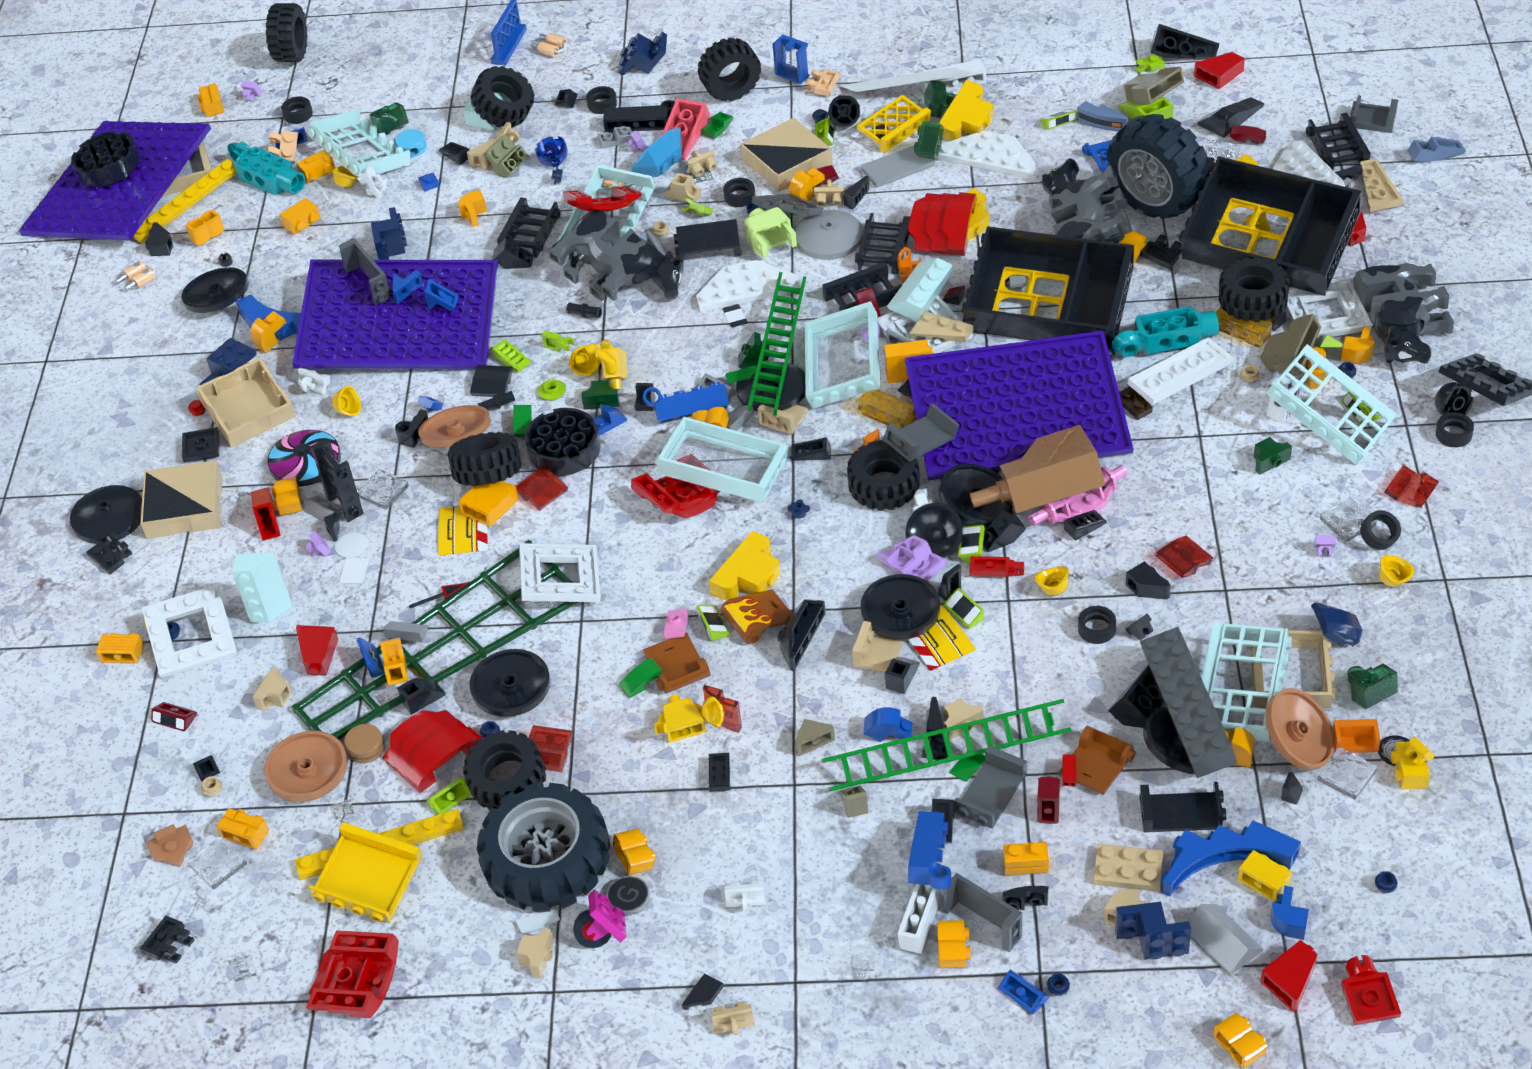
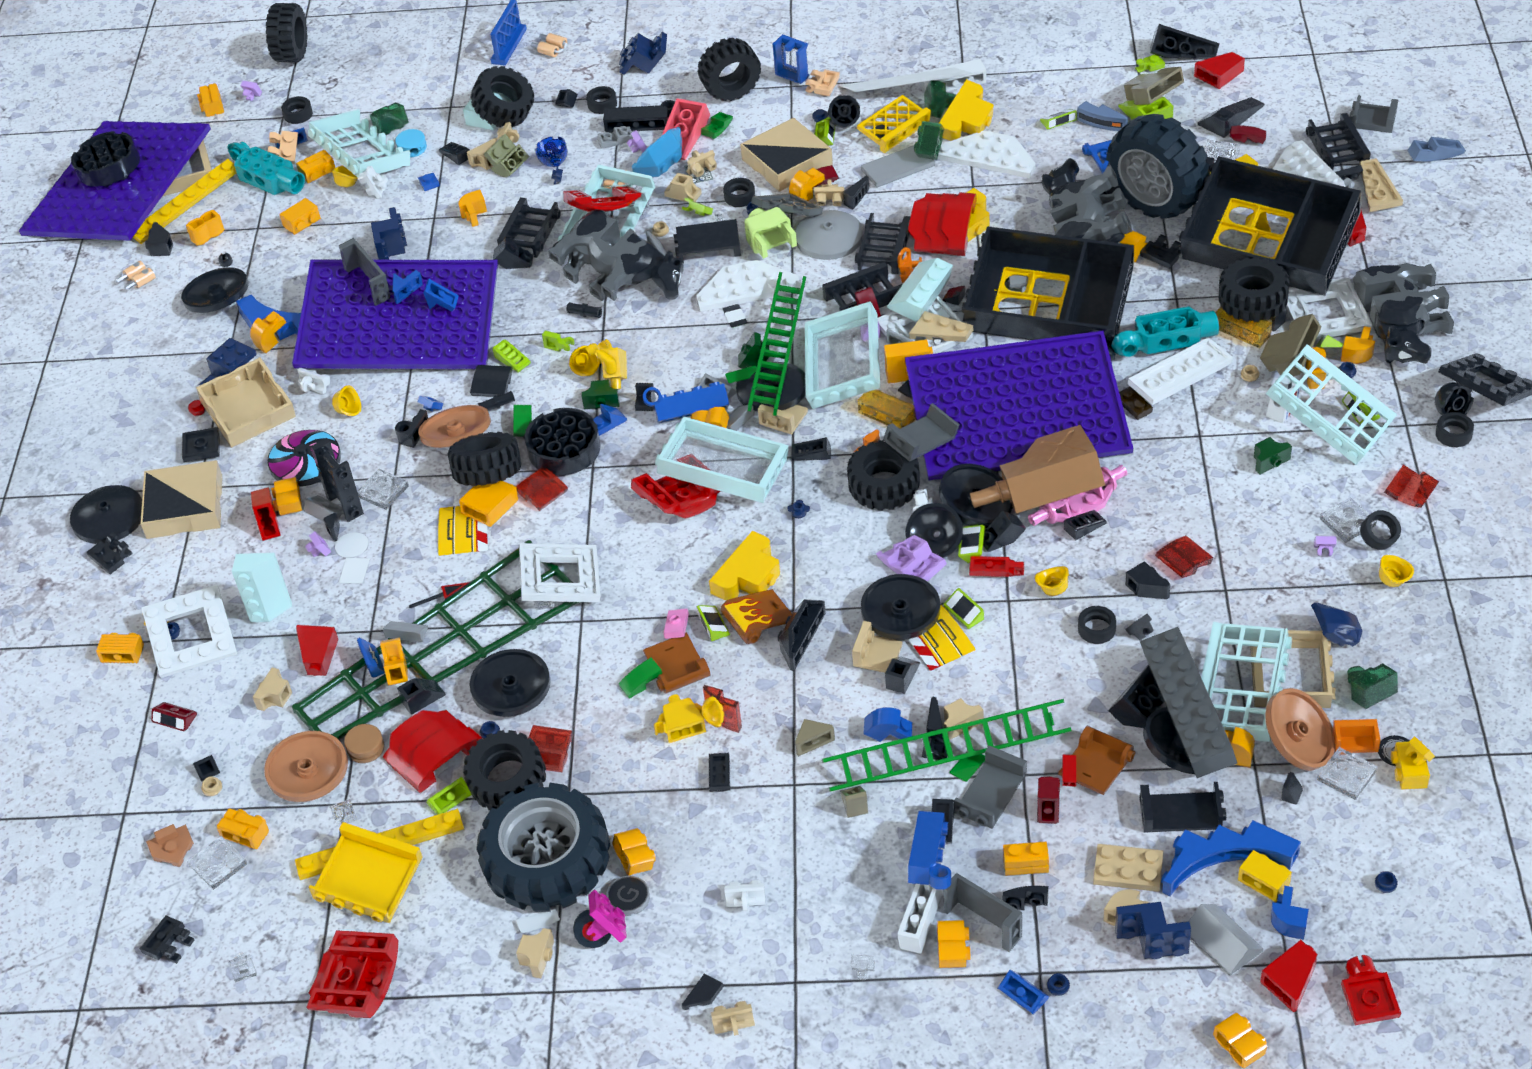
(553, 394): lime piece -> none
(950, 582): black slope -> none

